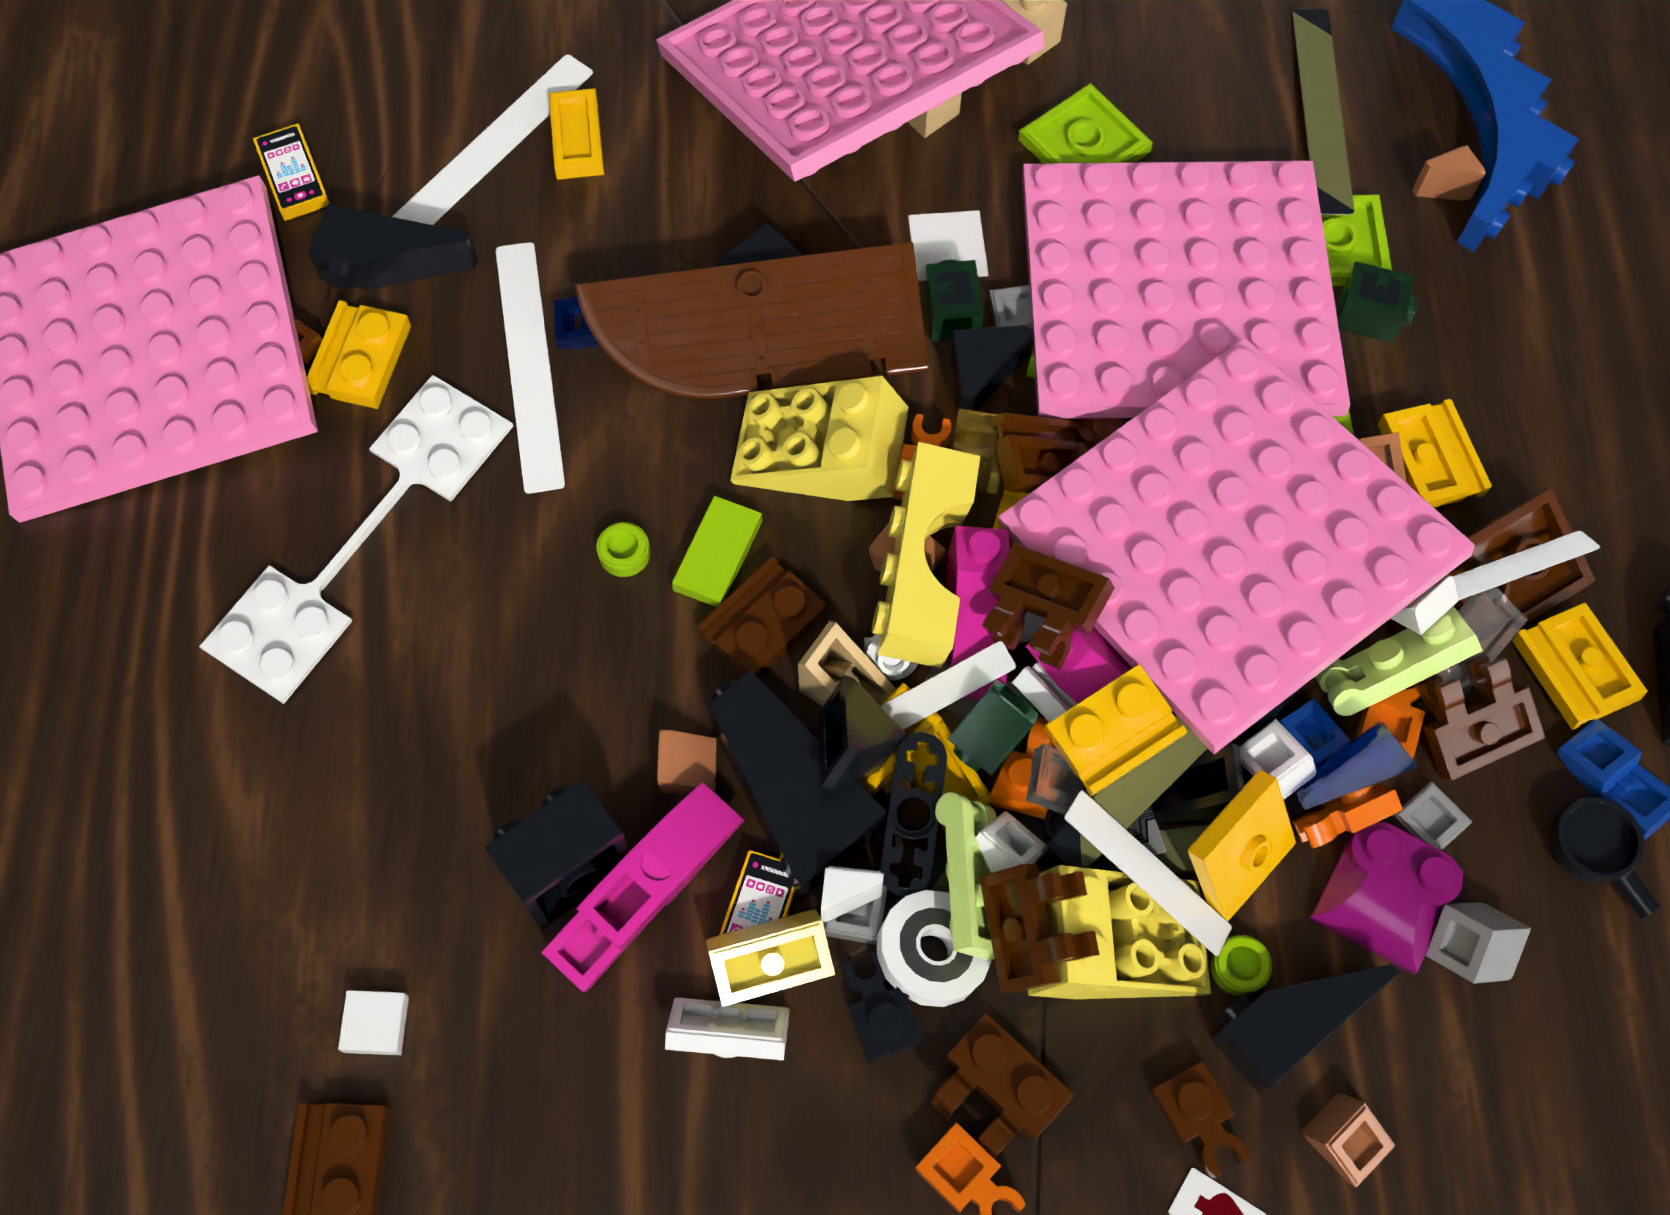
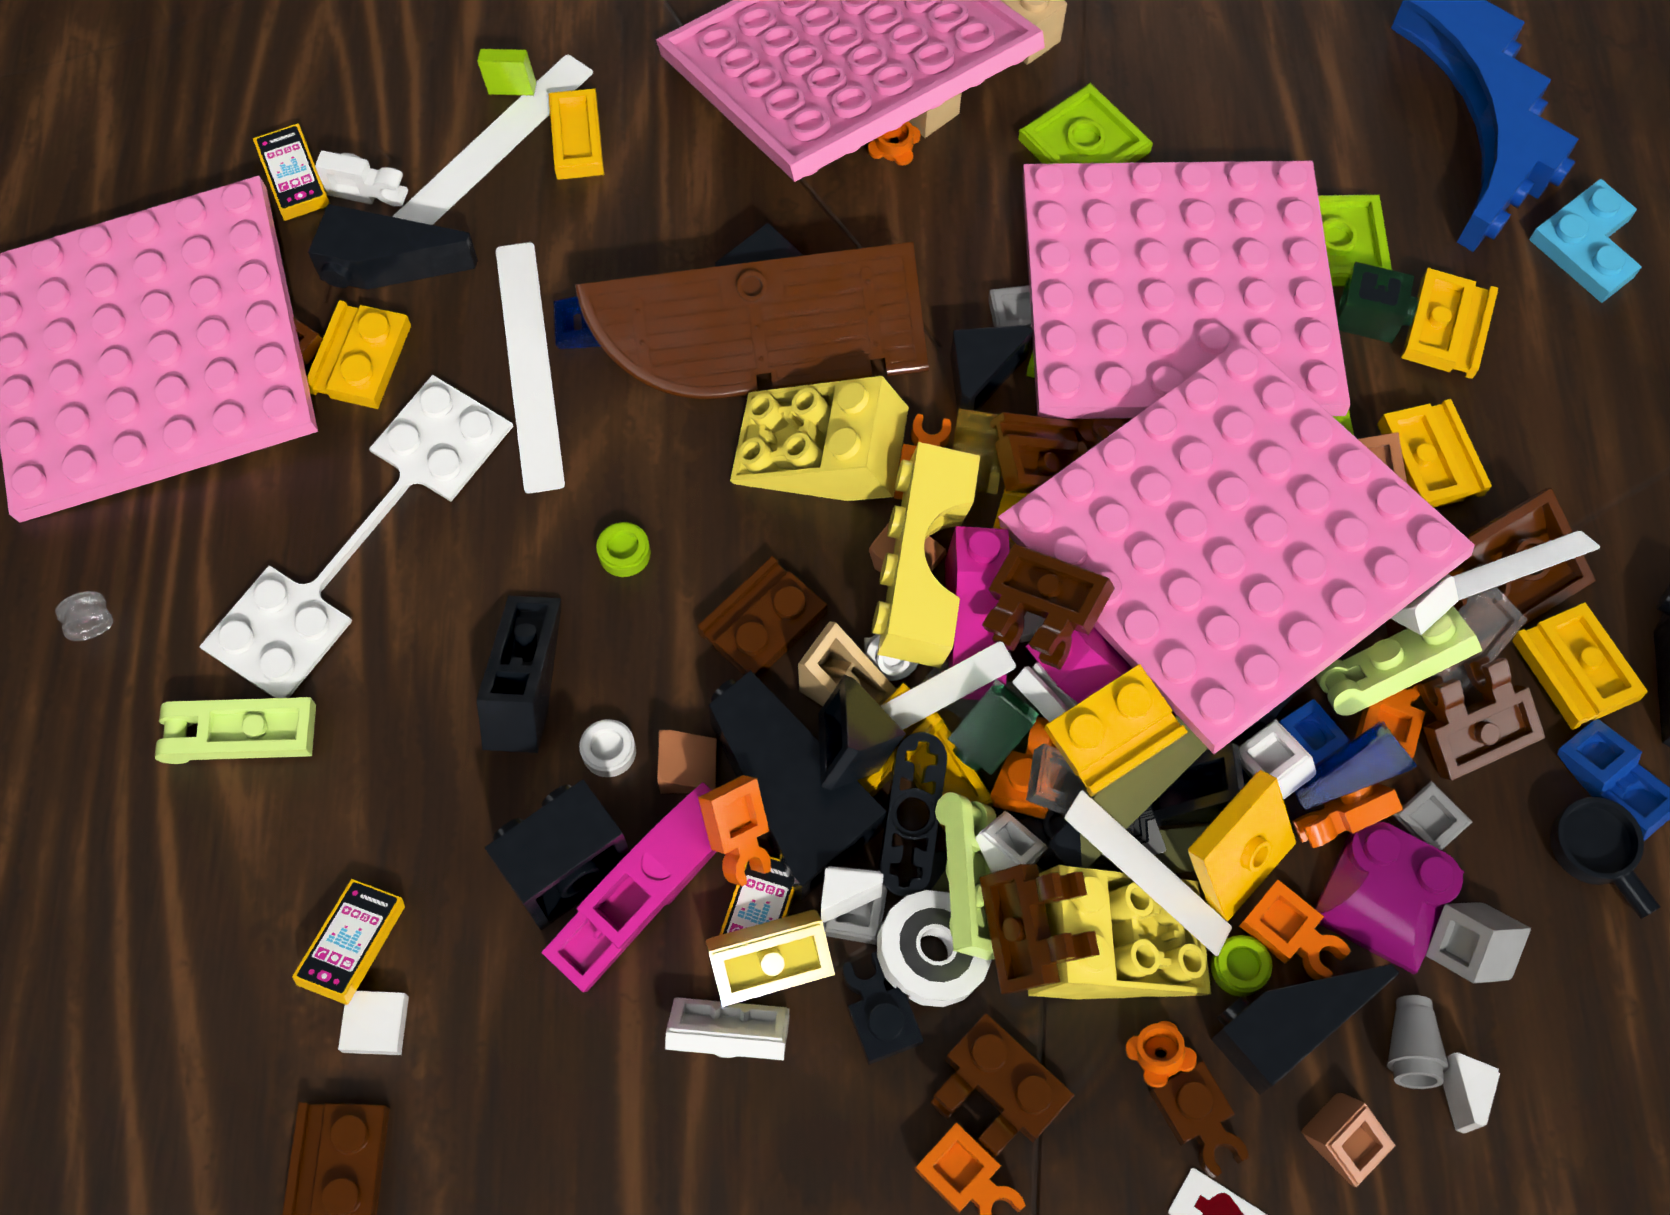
(84, 616): none -> clear bush
(236, 729): none -> yellowish green plate
(349, 942): none -> tile
(353, 179): none -> white plate
(507, 72): none -> lime tile
(519, 675): none -> black slope
(608, 748): none -> white tile
(717, 552): lime tile -> none
(733, 822): none -> orange plate
(899, 152): none -> orange plate
(948, 237): white sticker -> none
(952, 298): clear green brick -> none
(1157, 1037): none -> orange plate
(1288, 927): none -> orange plate
(1323, 110): olive sticker -> none
(1416, 1045): none -> light grey cone
(1450, 176): nougat slope -> none
(1450, 323): none -> yellow plate
(1469, 1091): none -> white slope
(1580, 242): none -> medium azure plate

